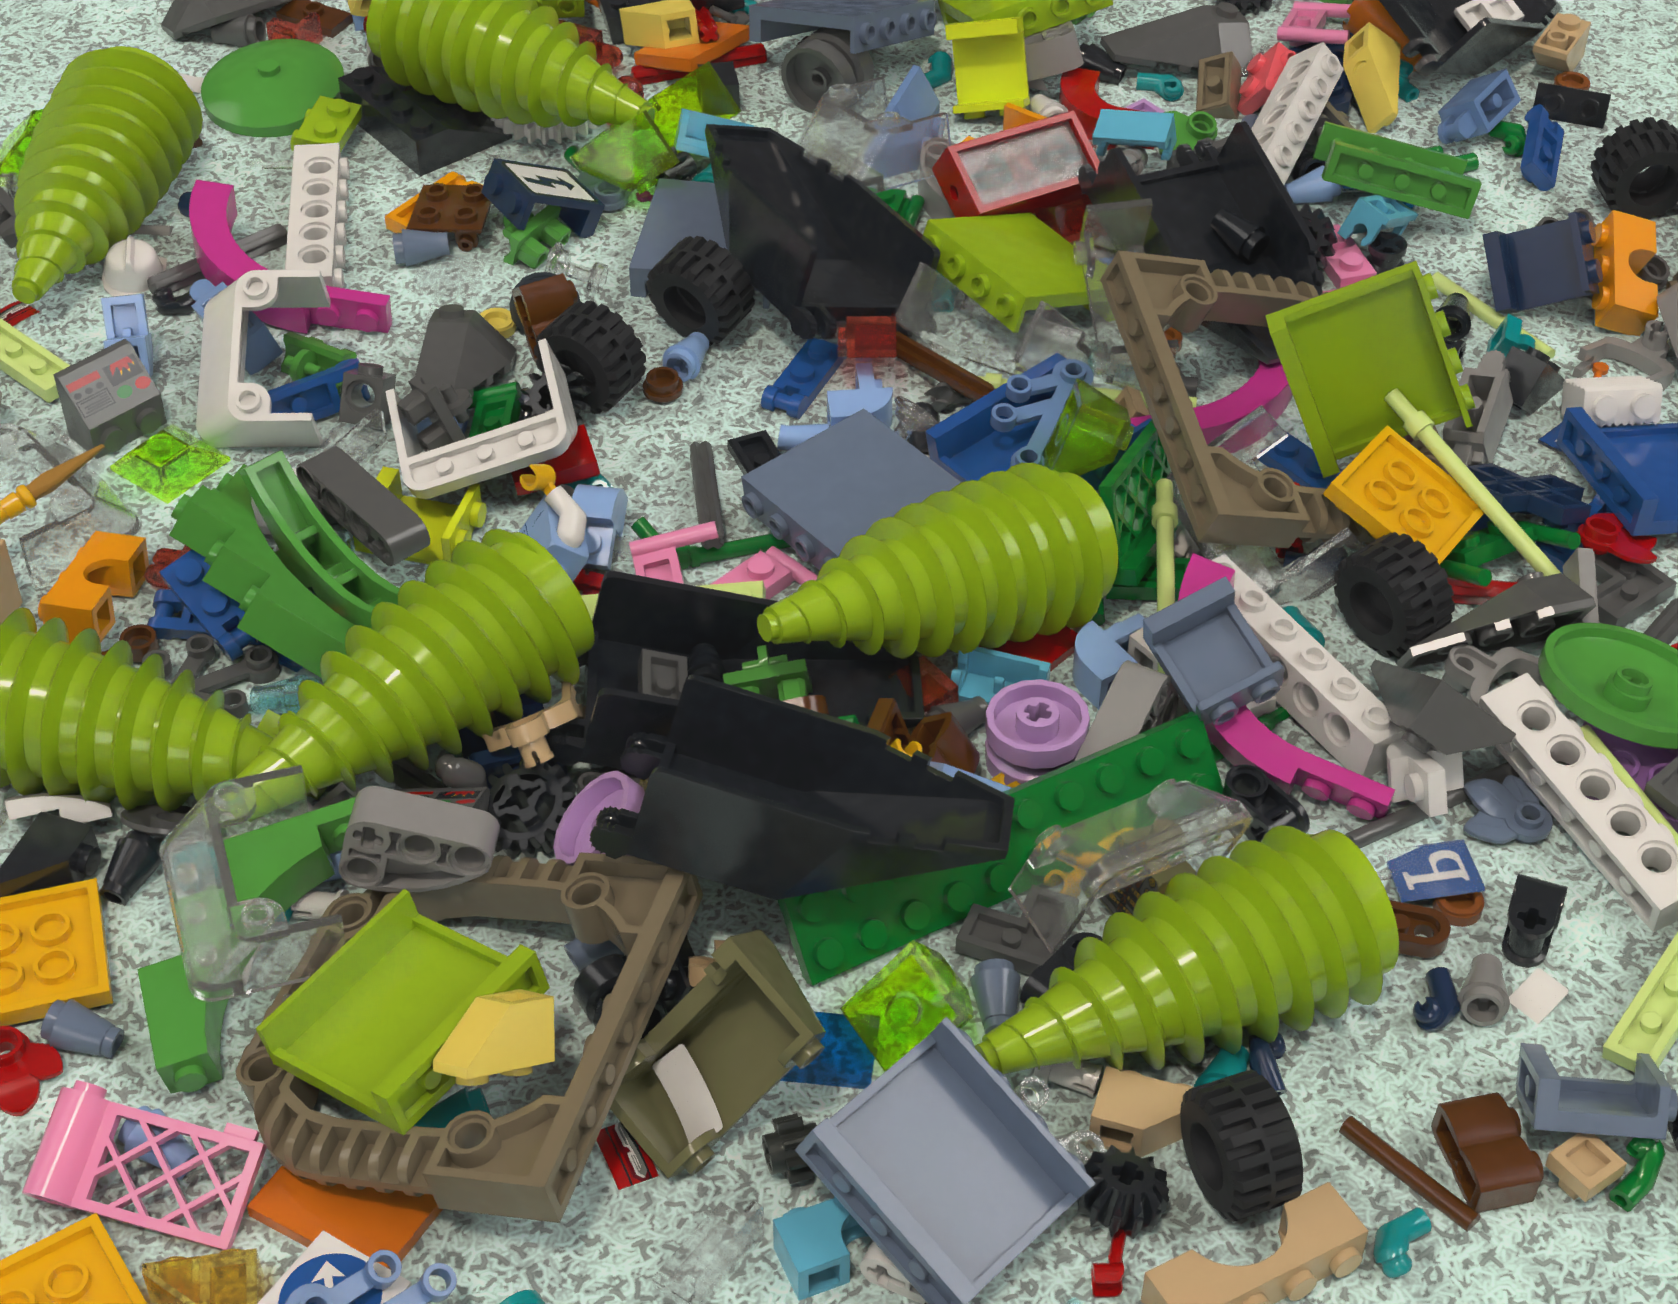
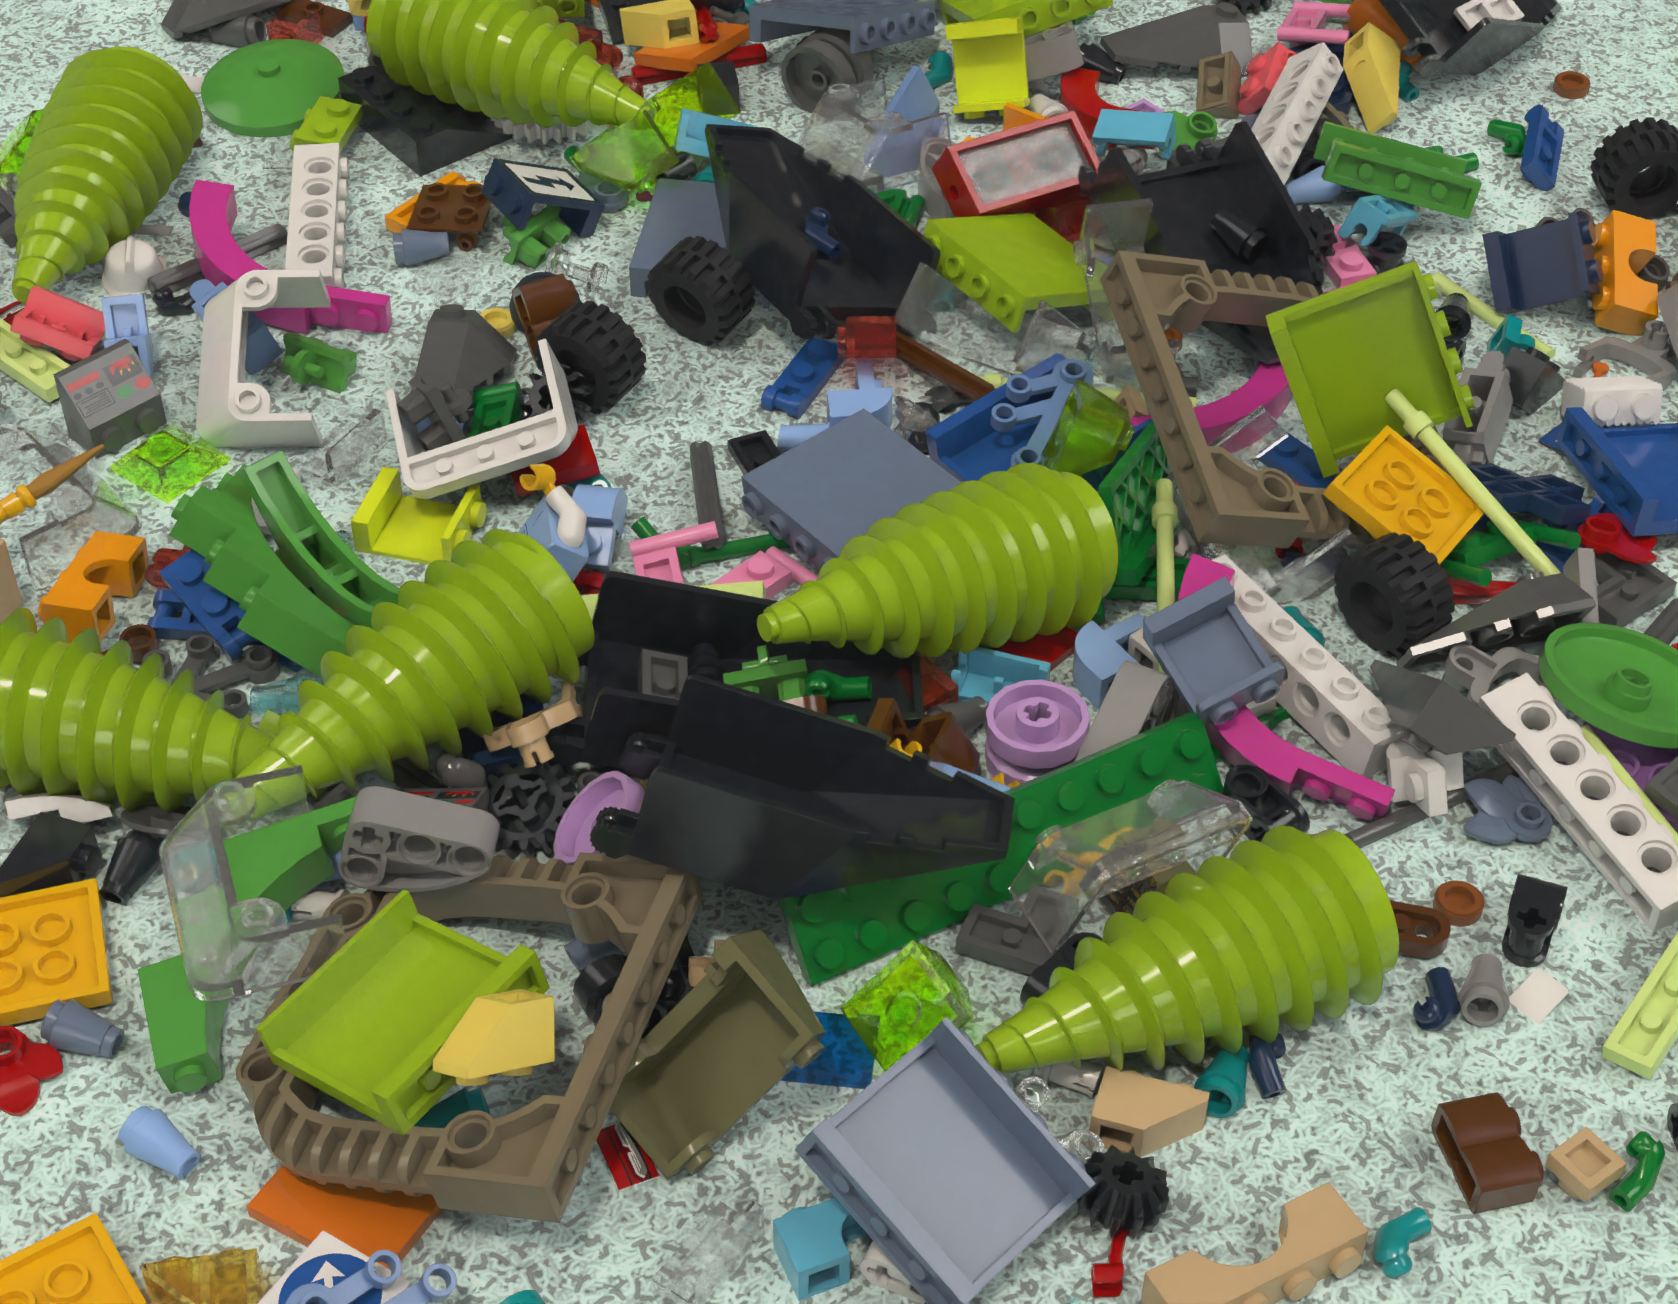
(60, 324): none -> coral bracket
(83, 1134): bright pink piece -> none
(314, 393): blue plate -> none
(352, 404): dark grey brick -> none
(362, 506): dark grey beam -> none
(662, 385): reddish brown plate -> none
(687, 355): light blue cone -> none
(688, 1092): white sticker -> none
(781, 1145): pearl dark grey gear -> none
(817, 231): none -> dark blue arm
(838, 687): none -> green arm
(995, 991): sand blue cone -> none
(1164, 85): teal arm -> none
(1241, 1145): black tyre -> none
(1409, 1173): reddish brown bar -> none
(1432, 870): clear piece -> none
(1477, 107): medium blue brick -> none
(1562, 42): tan slope -> none
(1573, 104): black hinge -> none
(1594, 1105): sand blue panel -> none

